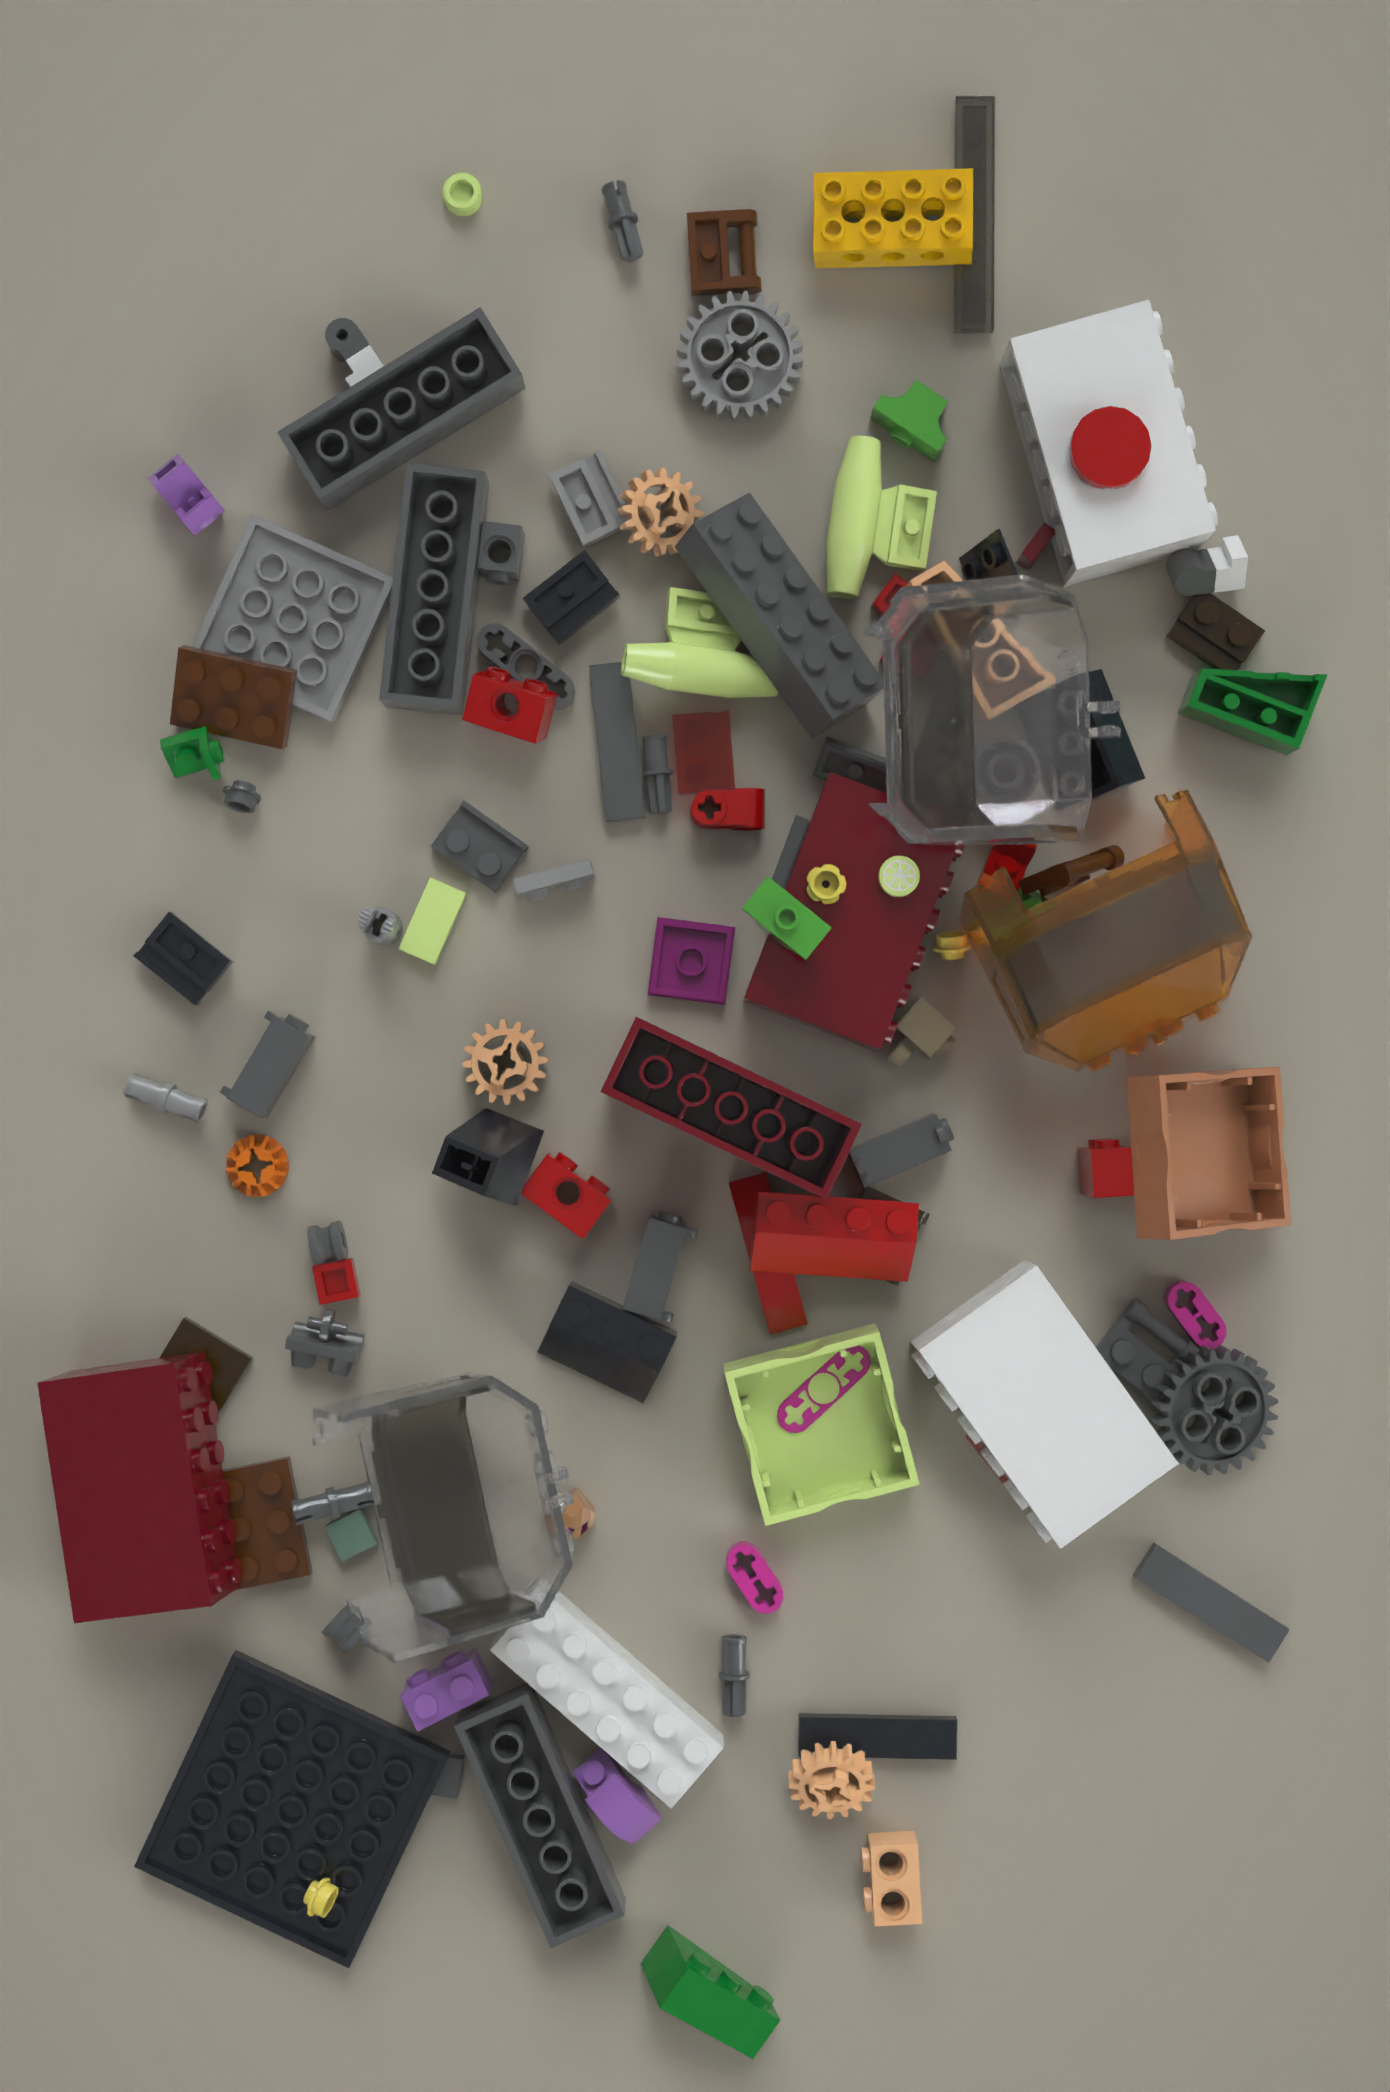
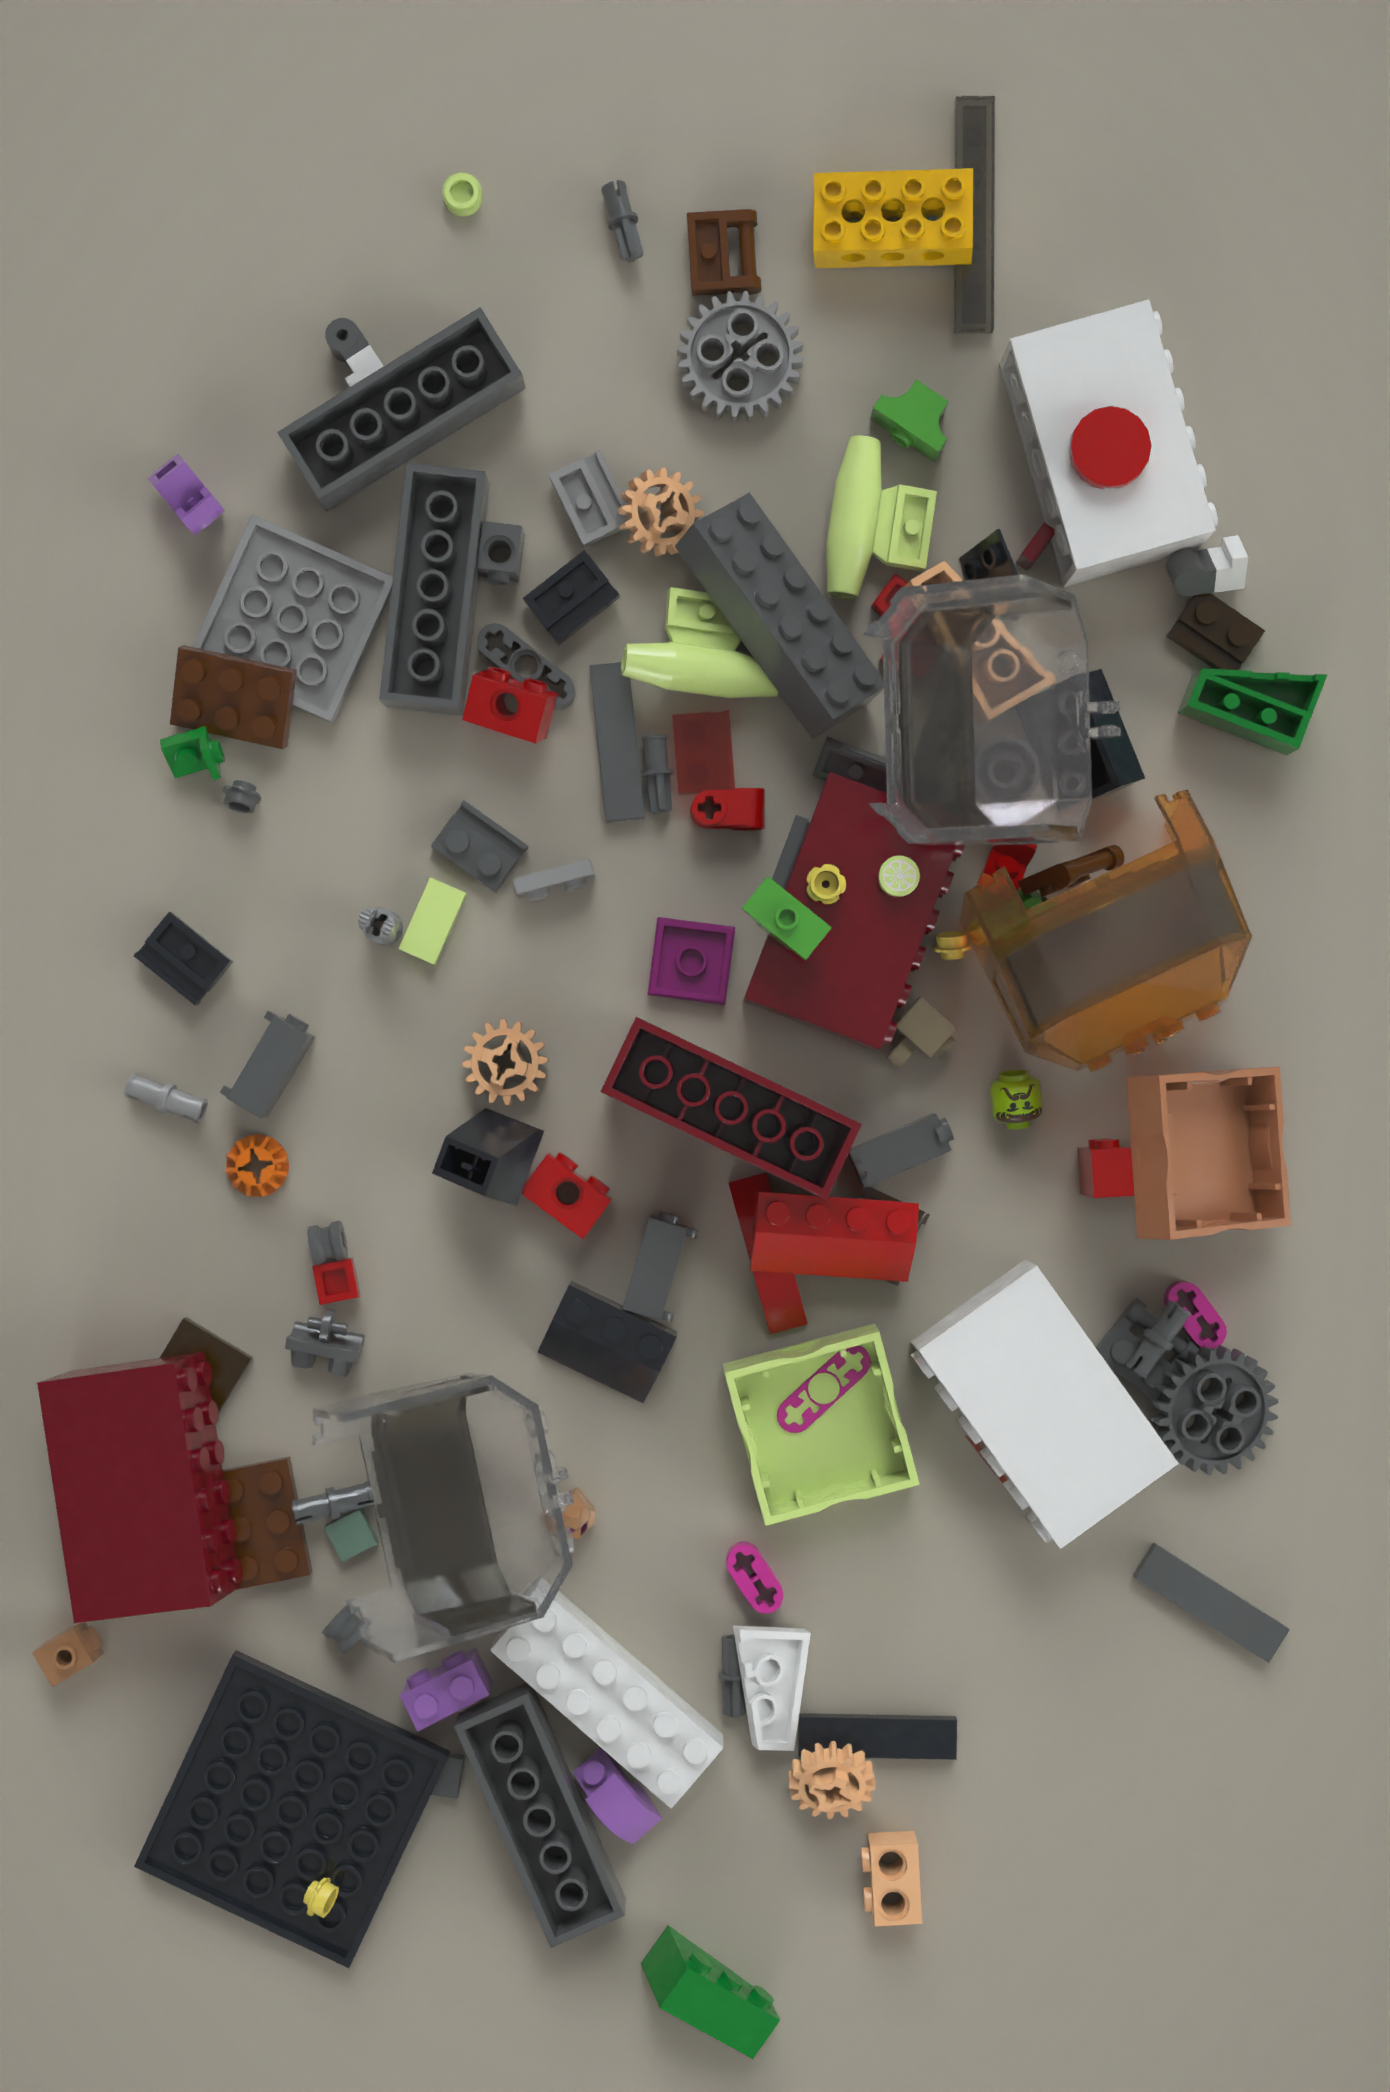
(68, 1652): none -> medium nougat brick
(772, 1682): none -> white wing
(1016, 1098): none -> lime head
(1158, 1339): none -> dark grey pin

